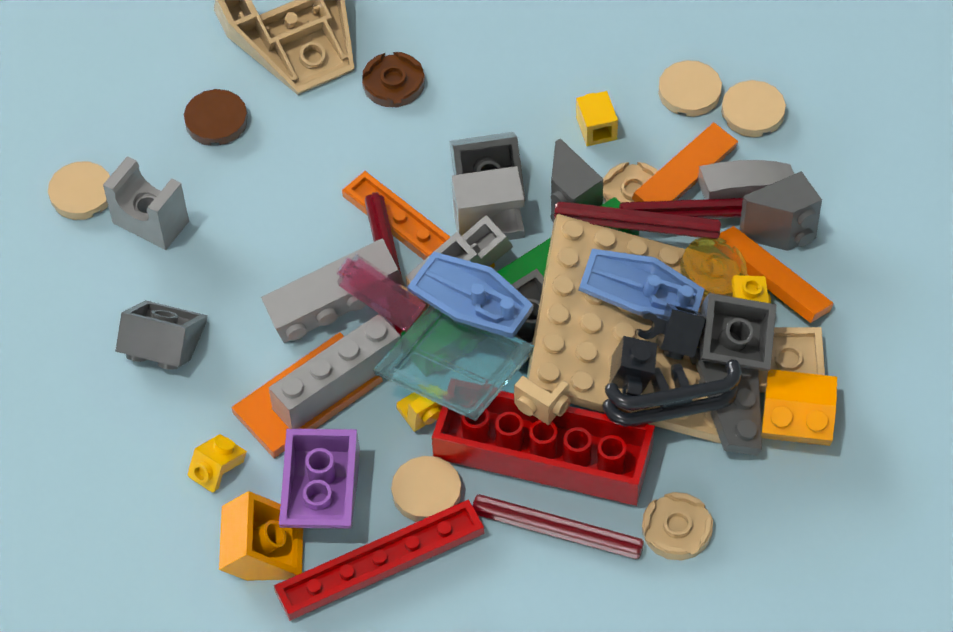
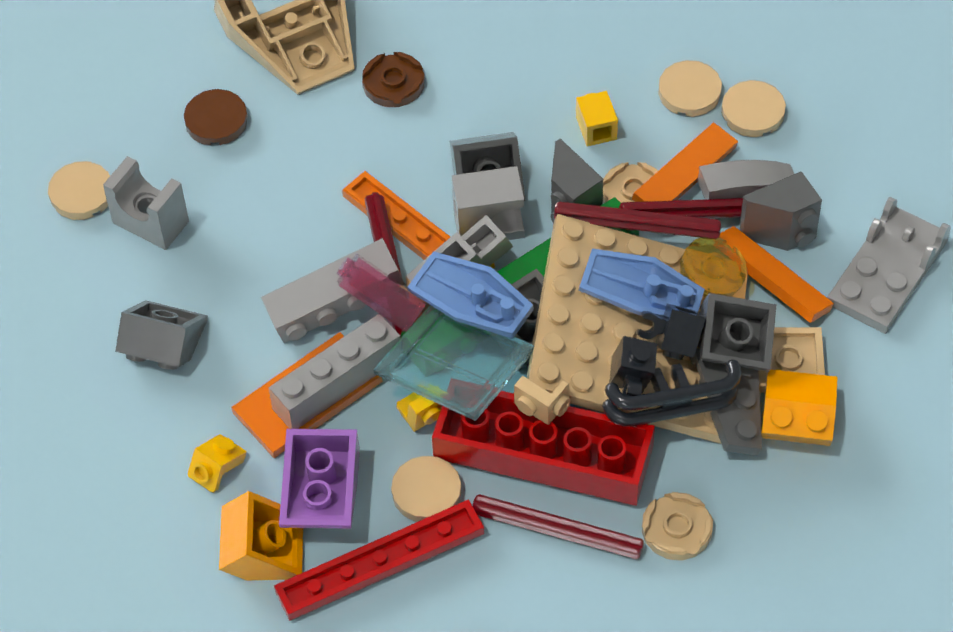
(750, 288): yellow bracket -> none
(888, 267): none -> light grey hinge

